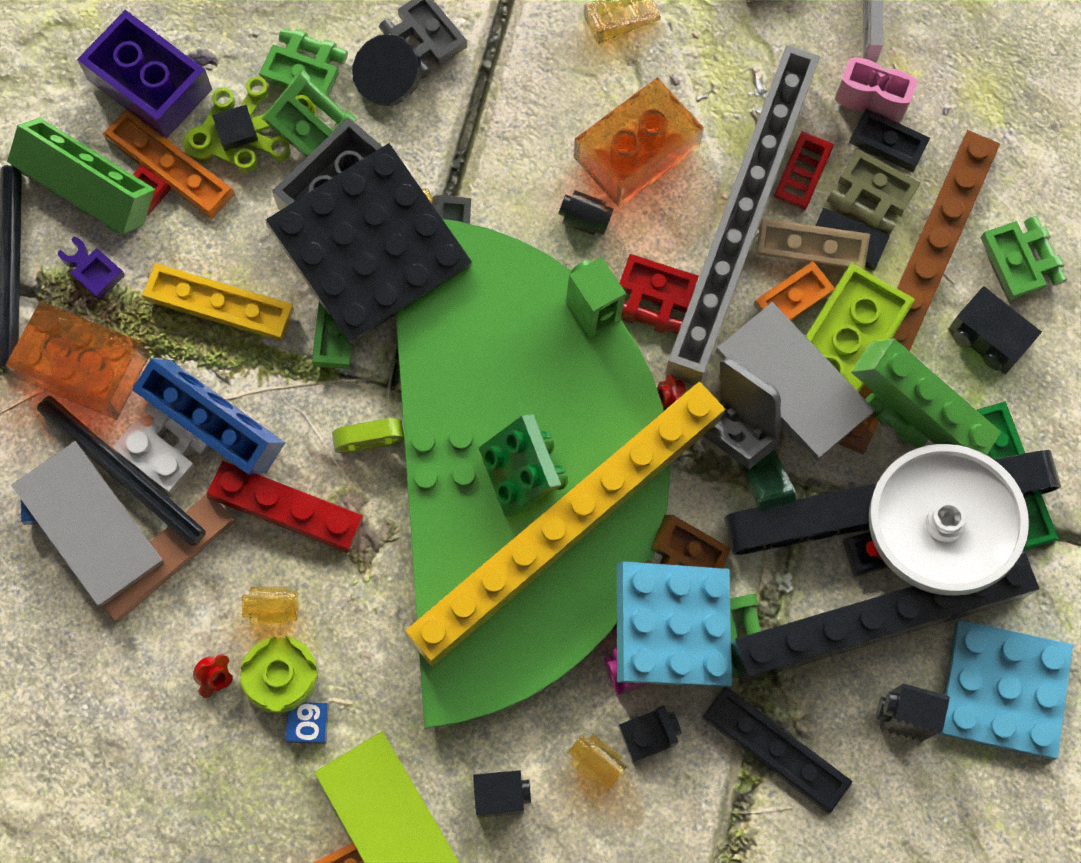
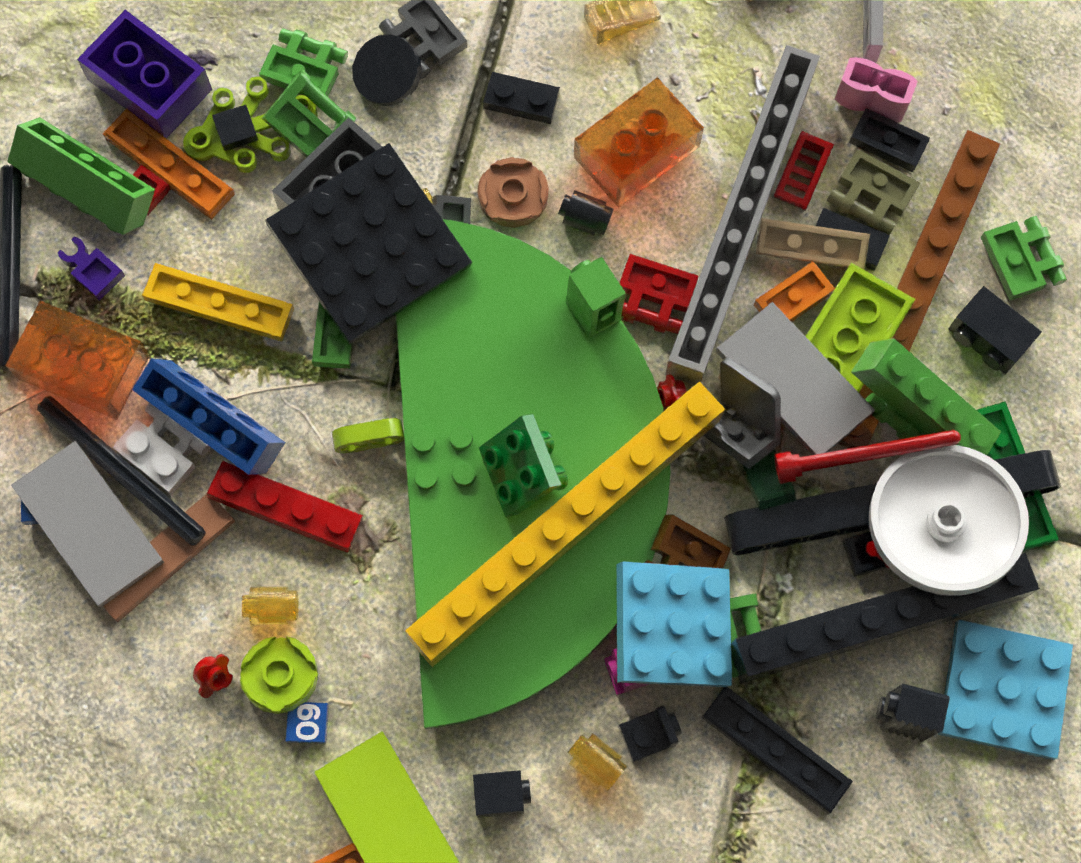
(513, 192): none -> nougat tile
(521, 97): none -> black plate
(792, 466): none -> red piece

